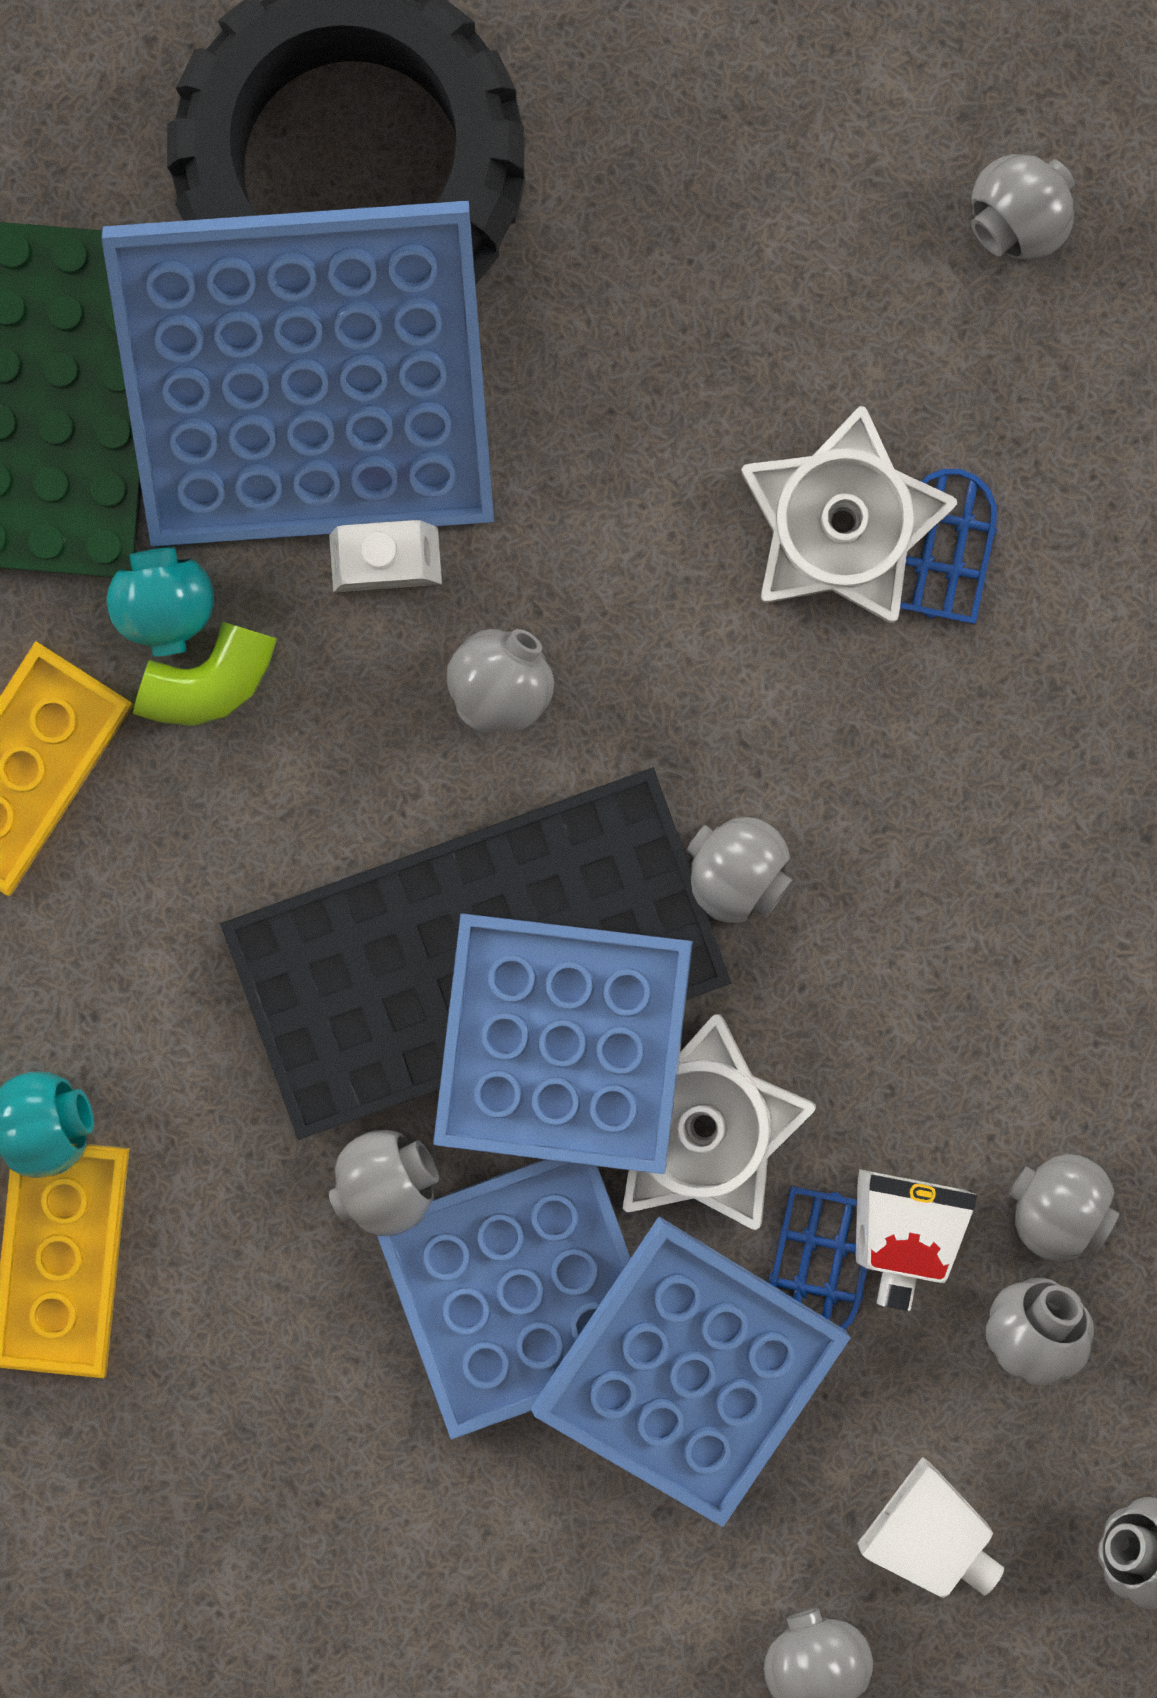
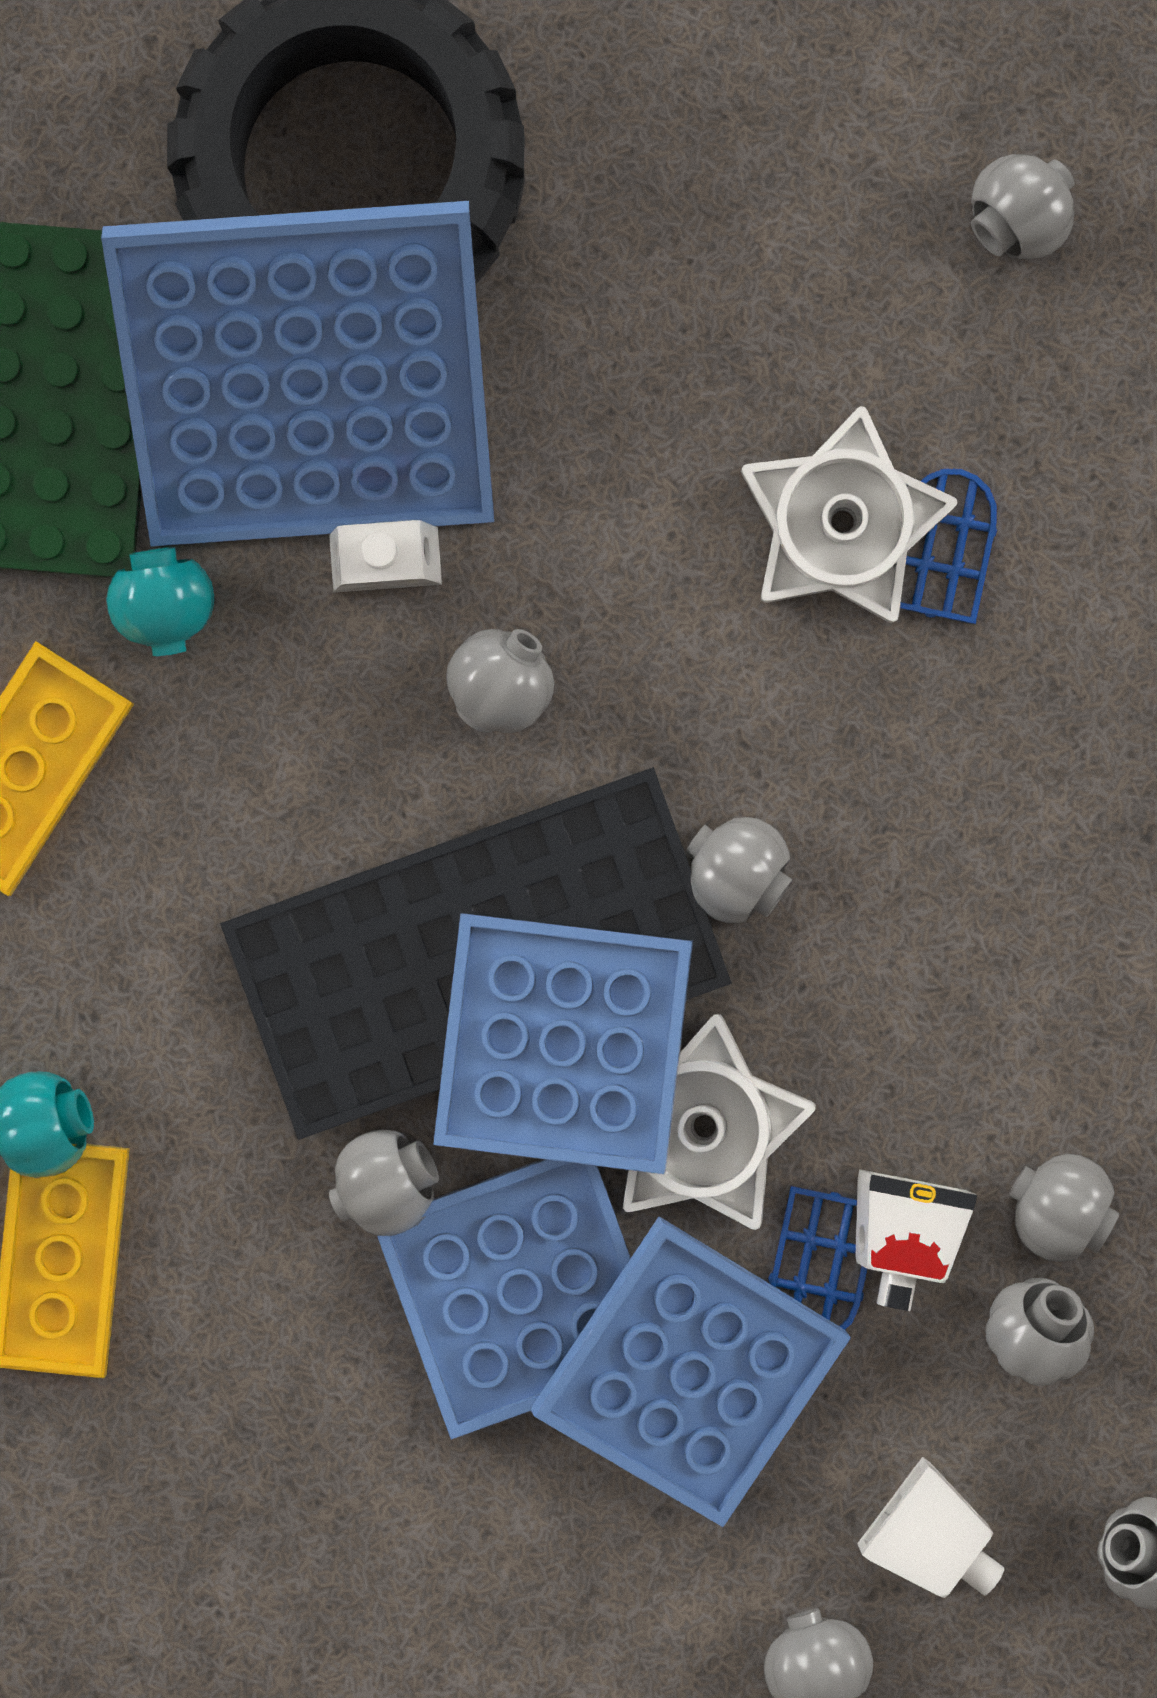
(210, 689): lime cylinder -> none

